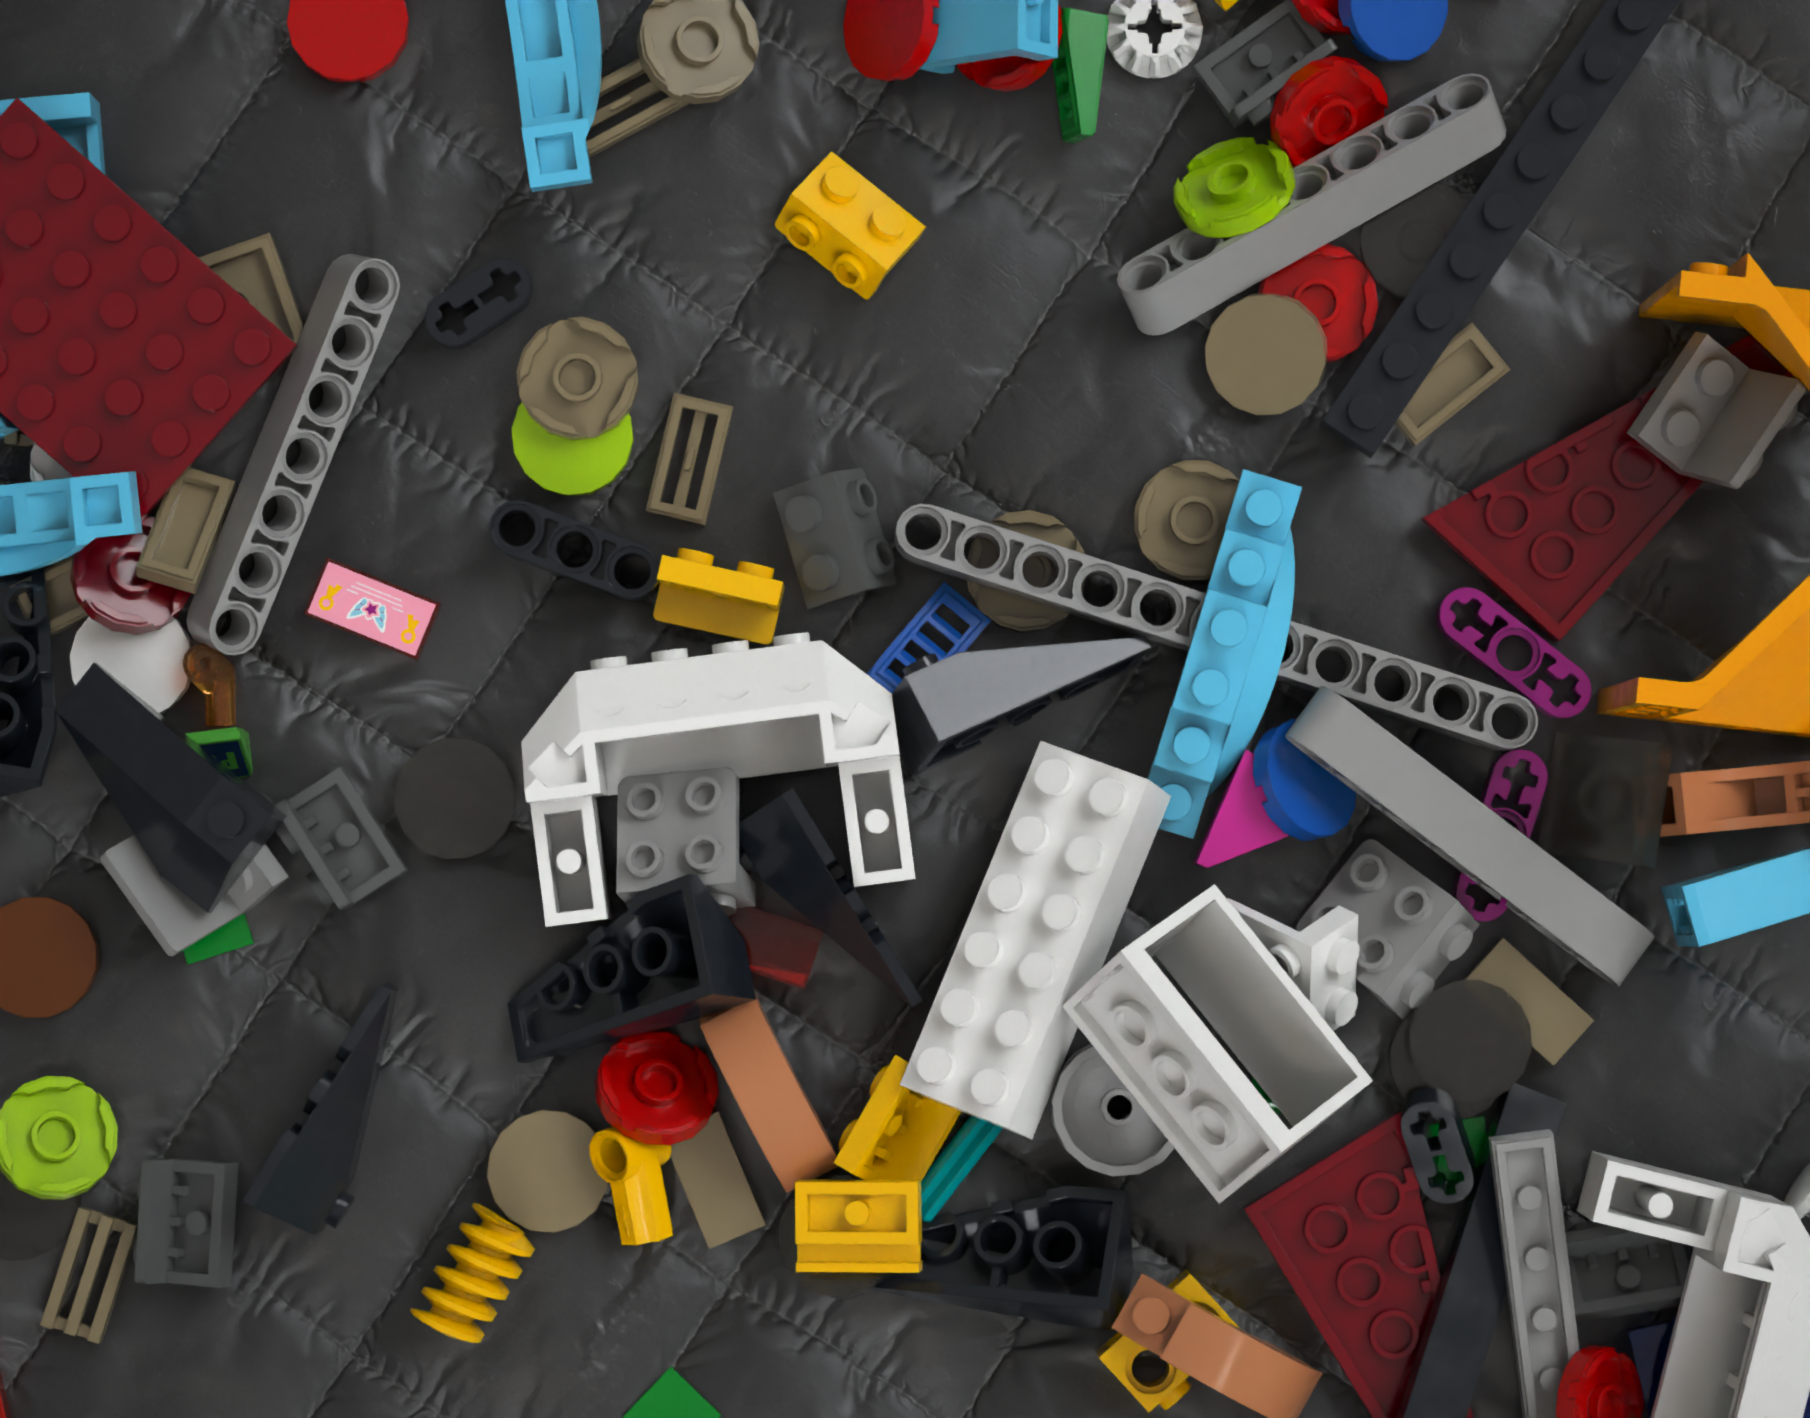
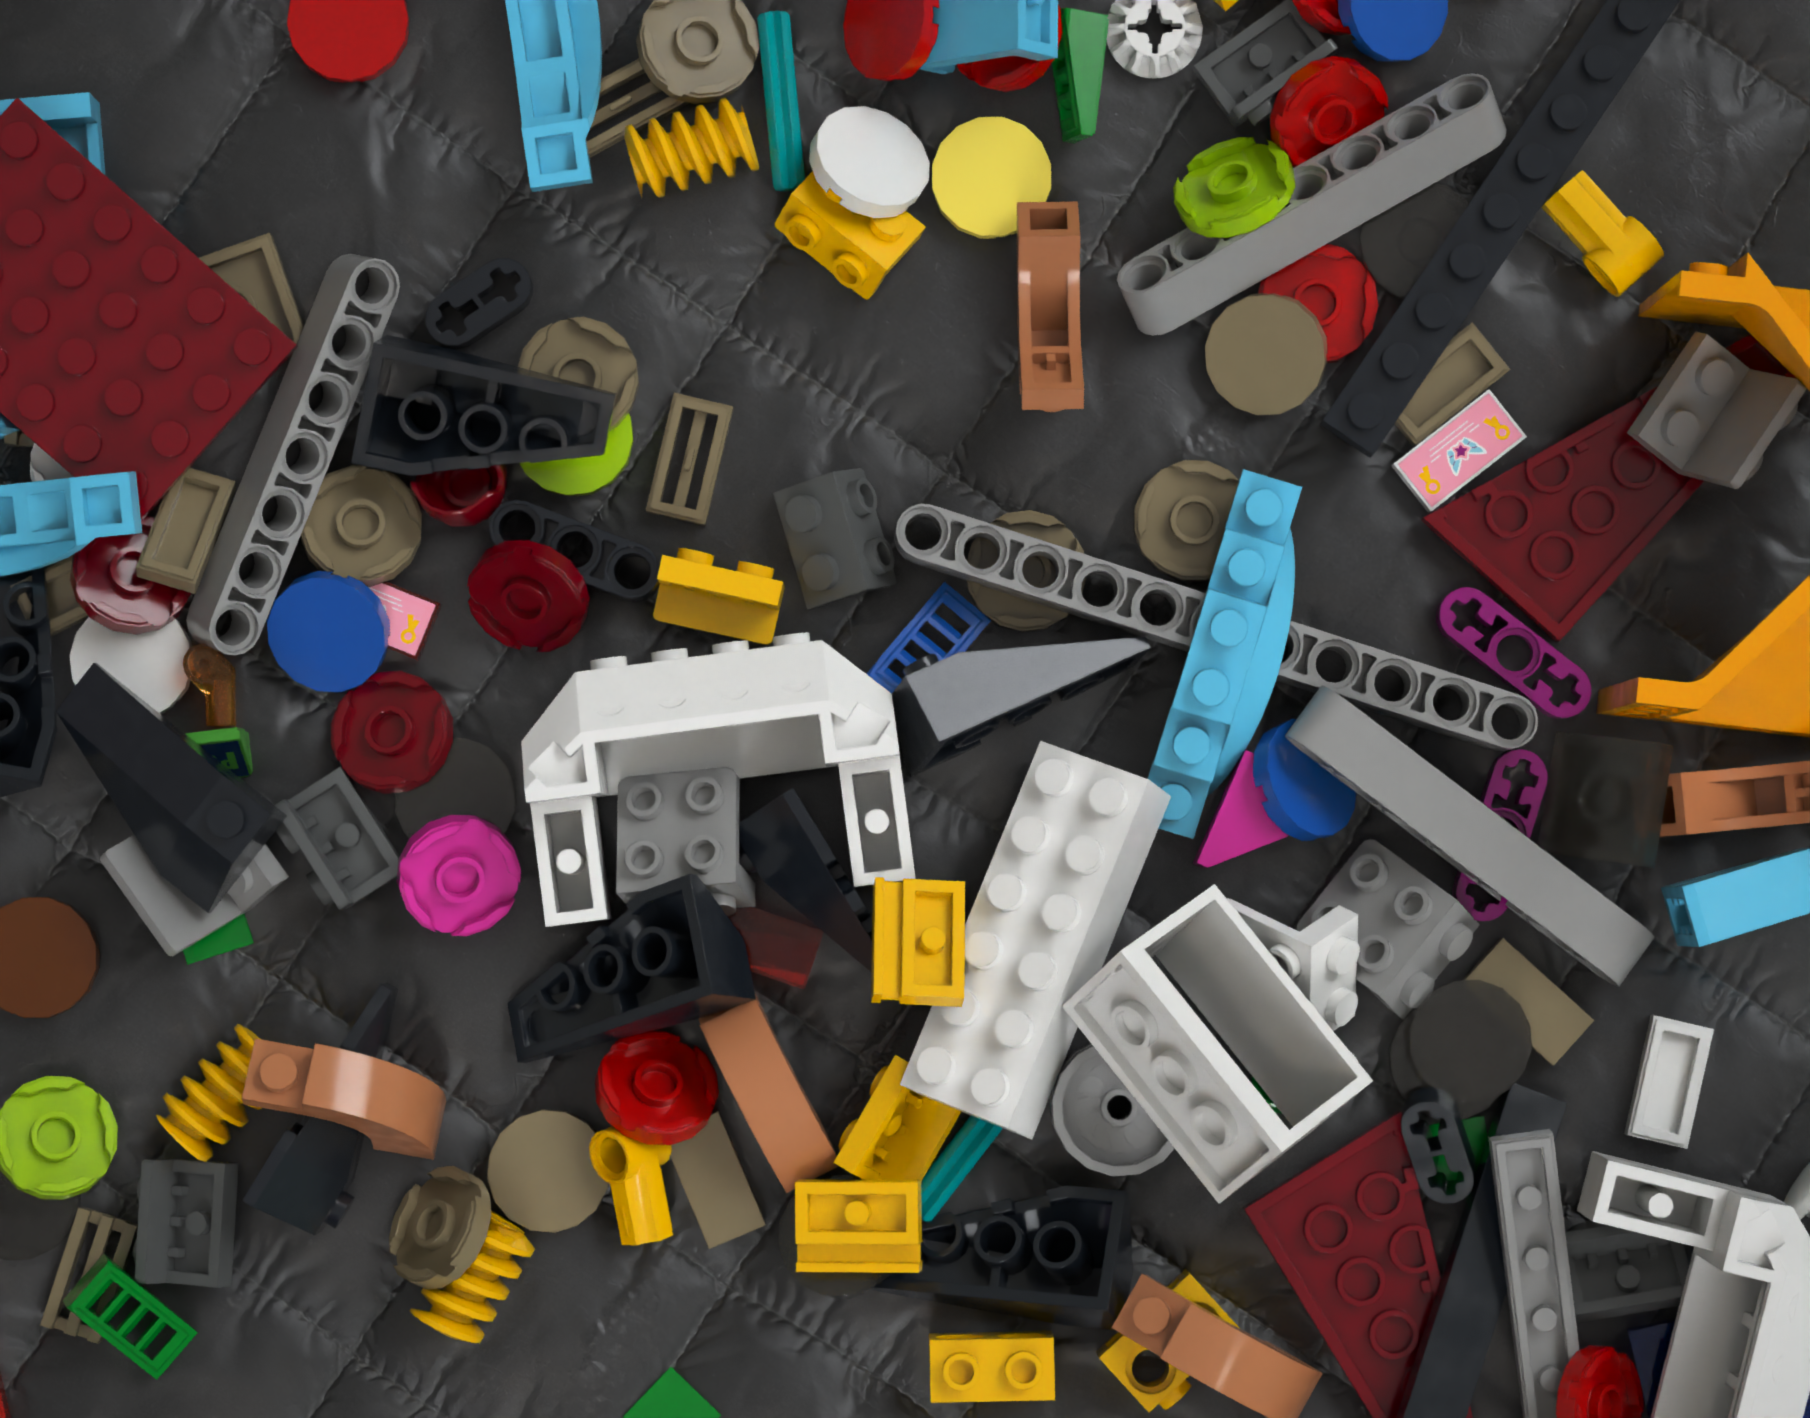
(95, 1284): none -> green slope
(212, 1101): none -> yellow piece
(328, 631): none -> blue tile
(363, 525): none -> dark tan tile
(373, 1096): none -> nougat arch
(392, 732): none -> dark red tile
(440, 1227): none -> dark tan tile
(457, 410): none -> black wedge
(458, 875): none -> dark pink tile
(461, 495): none -> dark red hair
(528, 595): none -> dark red tile
(690, 148): none -> yellow piece
(781, 100): none -> teal axle
(869, 161): none -> white tile
(918, 942): none -> yellow plate
(985, 172): none -> light yellow tile
(991, 1366): none -> yellow brick
(1049, 306): none -> nougat arch
(1458, 451): none -> bright pink tile
(1613, 246): none -> yellow piece
(1668, 1081): none -> white tile

